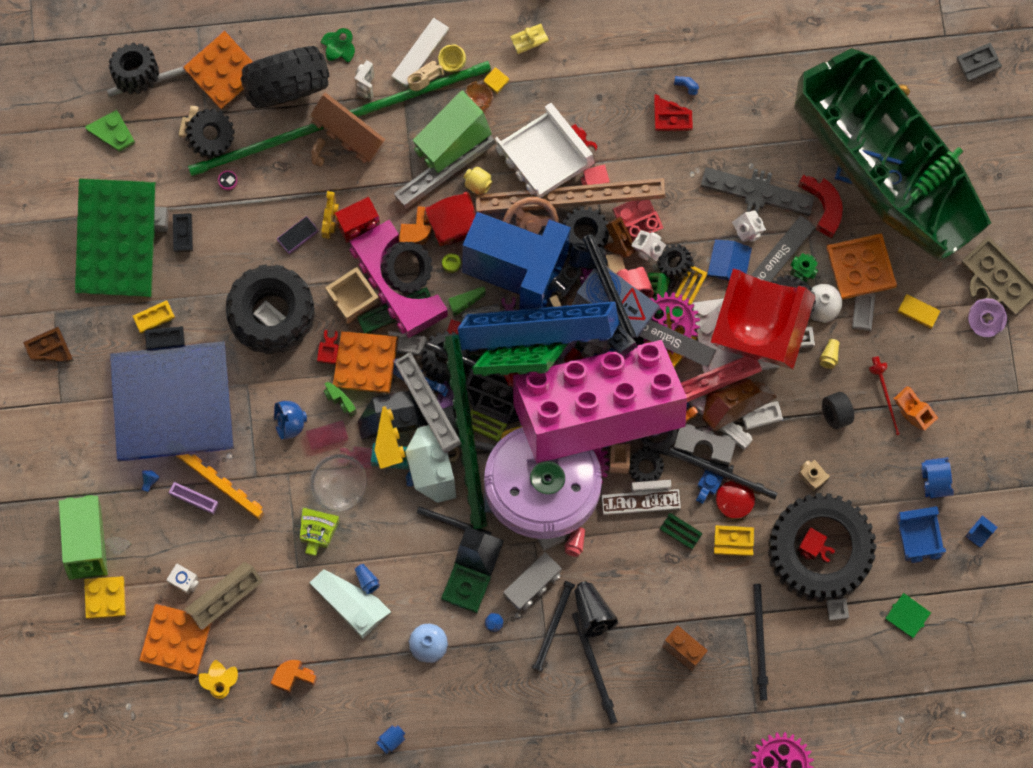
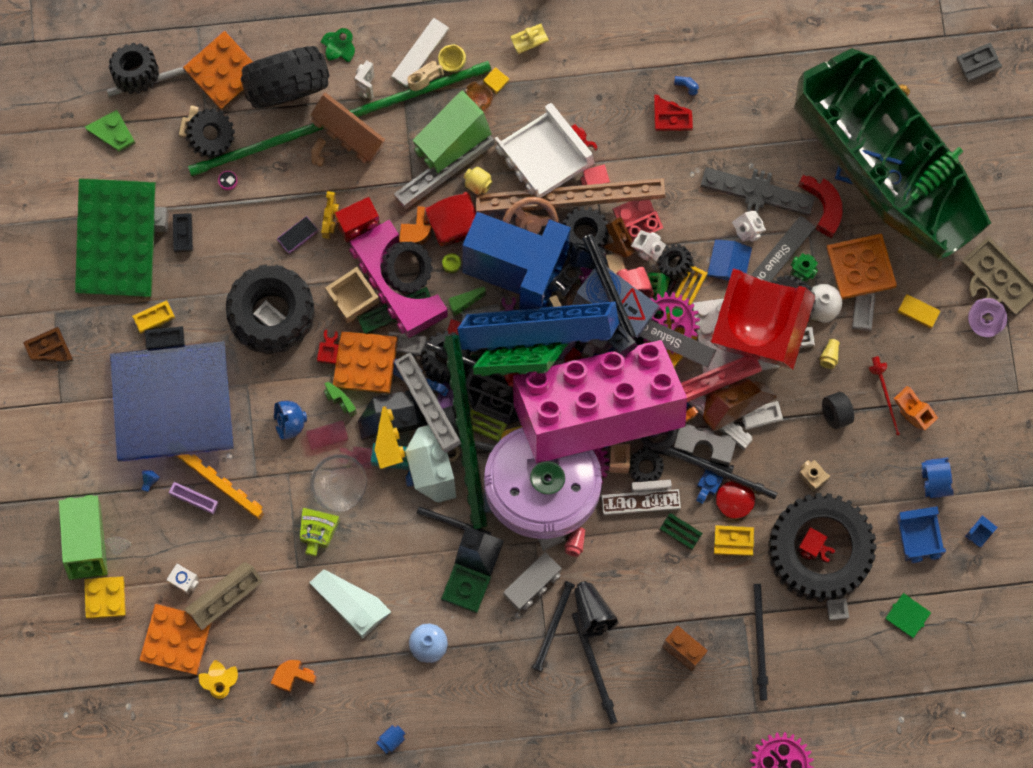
(367, 579): blue cone -> none
(493, 622): blue rock -> none

